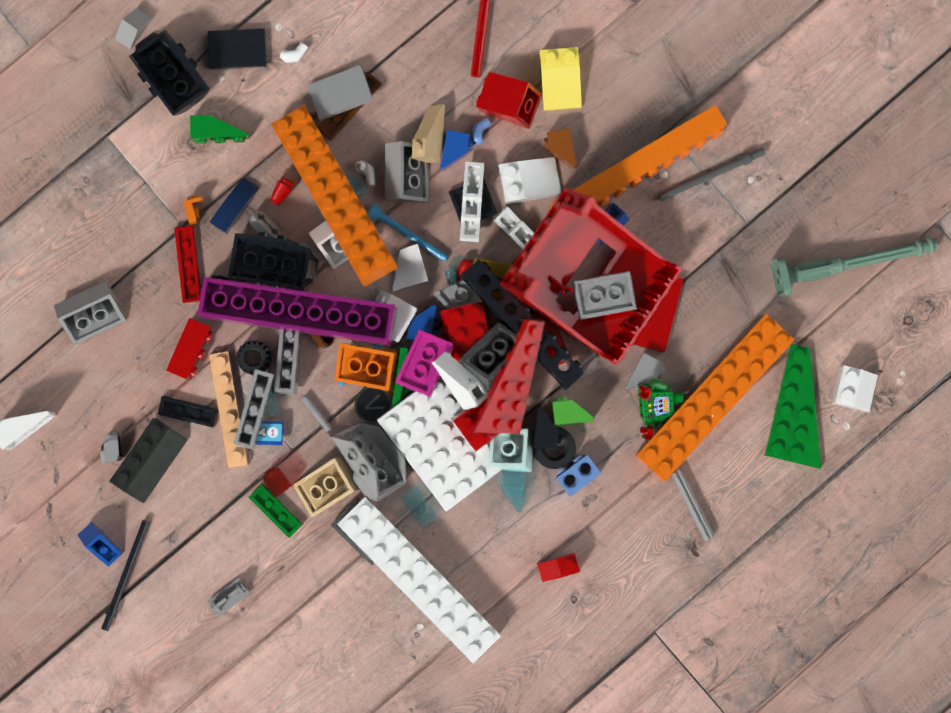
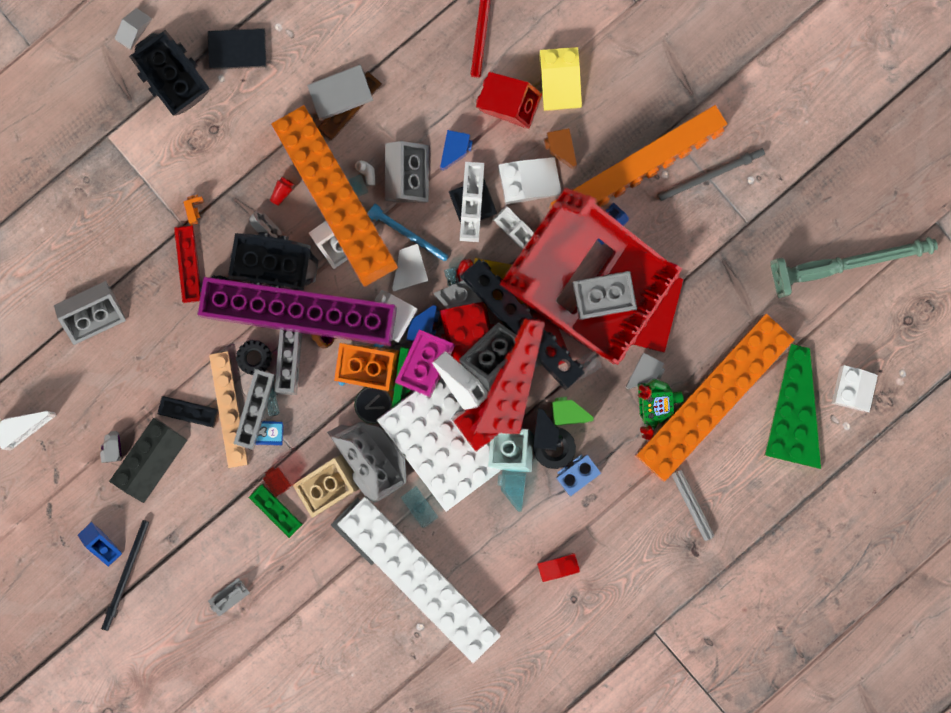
(190, 349): red brick -> none
(208, 128): green slope -> none
(234, 205): dark blue slope -> none
(293, 55): white arm -> none
(316, 412): light grey bar -> none
(429, 136): tan slope -> none
(477, 131): medium blue arm -> none
(563, 289): red hand -> none

